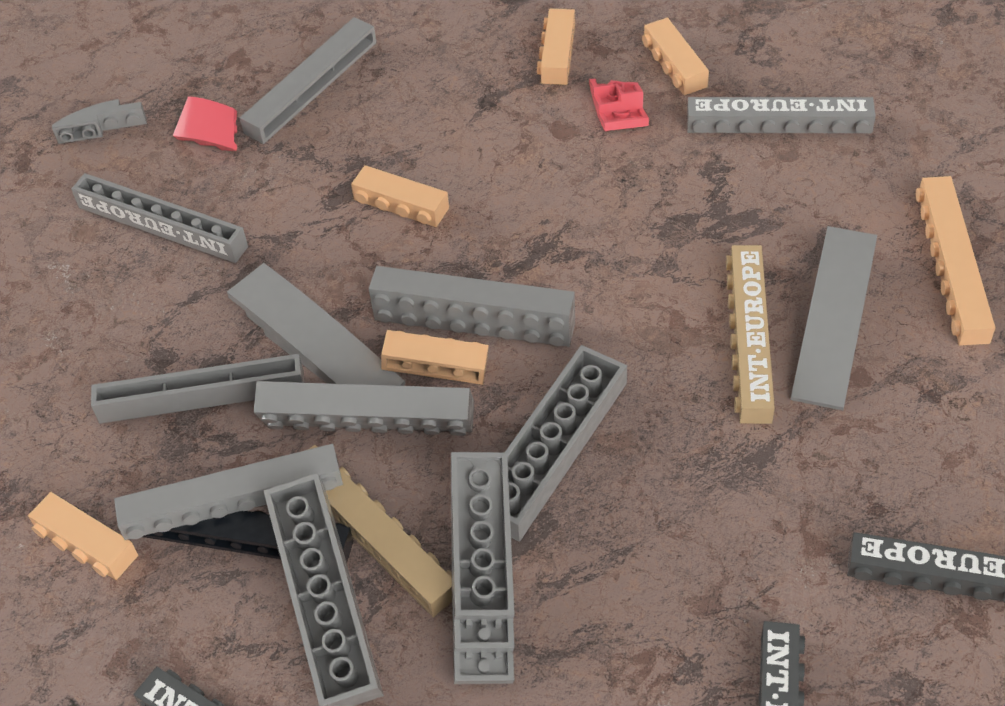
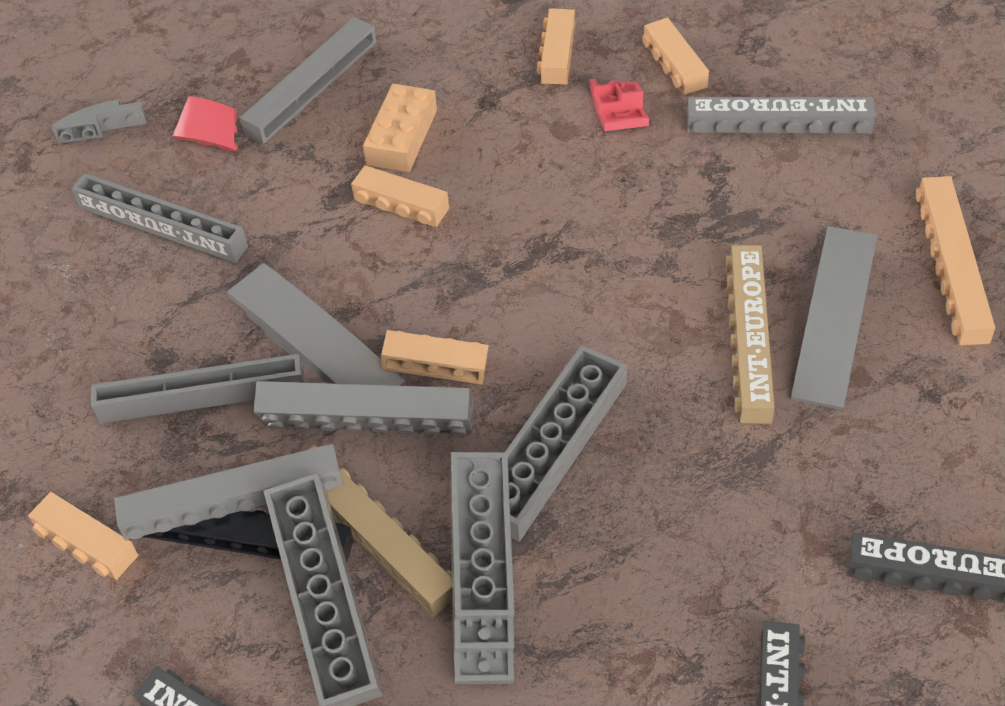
(400, 128): none -> light nougat brick
(473, 306): light grey brick -> none

